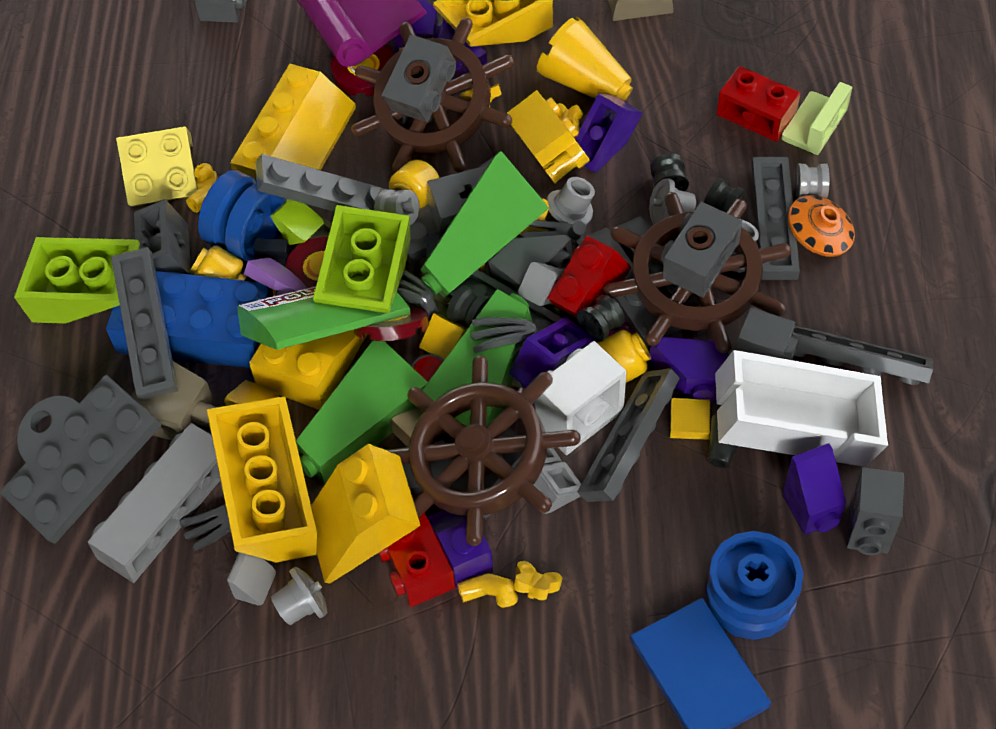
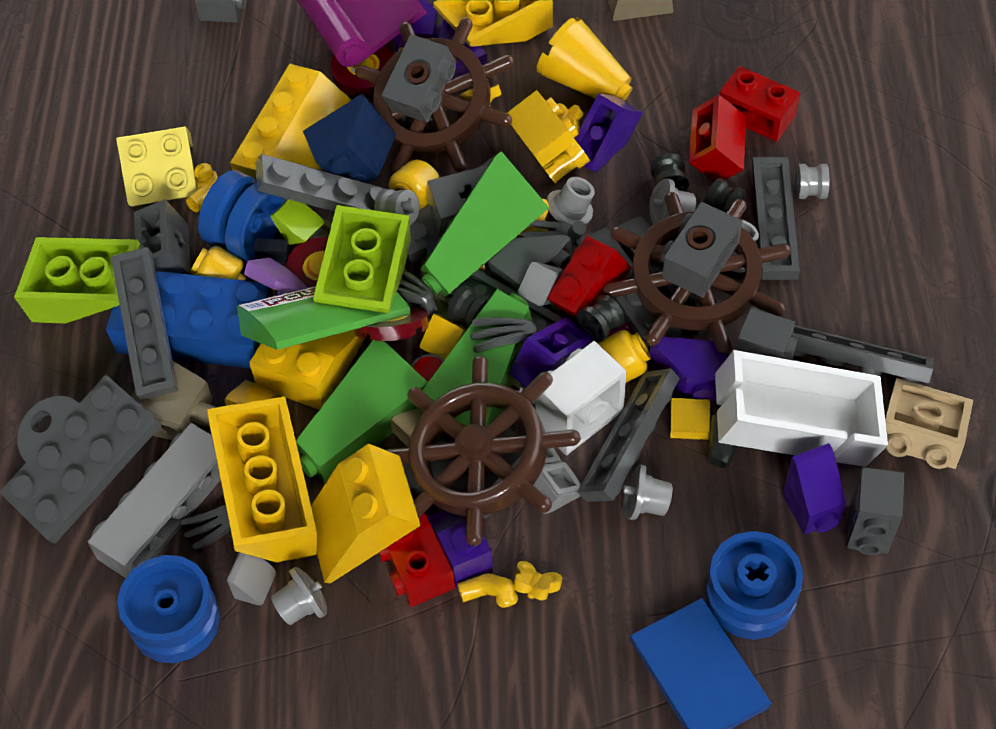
(169, 609): none -> blue wheel
(351, 141): none -> dark blue slope
(645, 495): none -> light grey piece
(717, 139): none -> red brick
(817, 119): yellowish green panel -> none
(821, 226): orange dish -> none
(927, 424): none -> tan plate

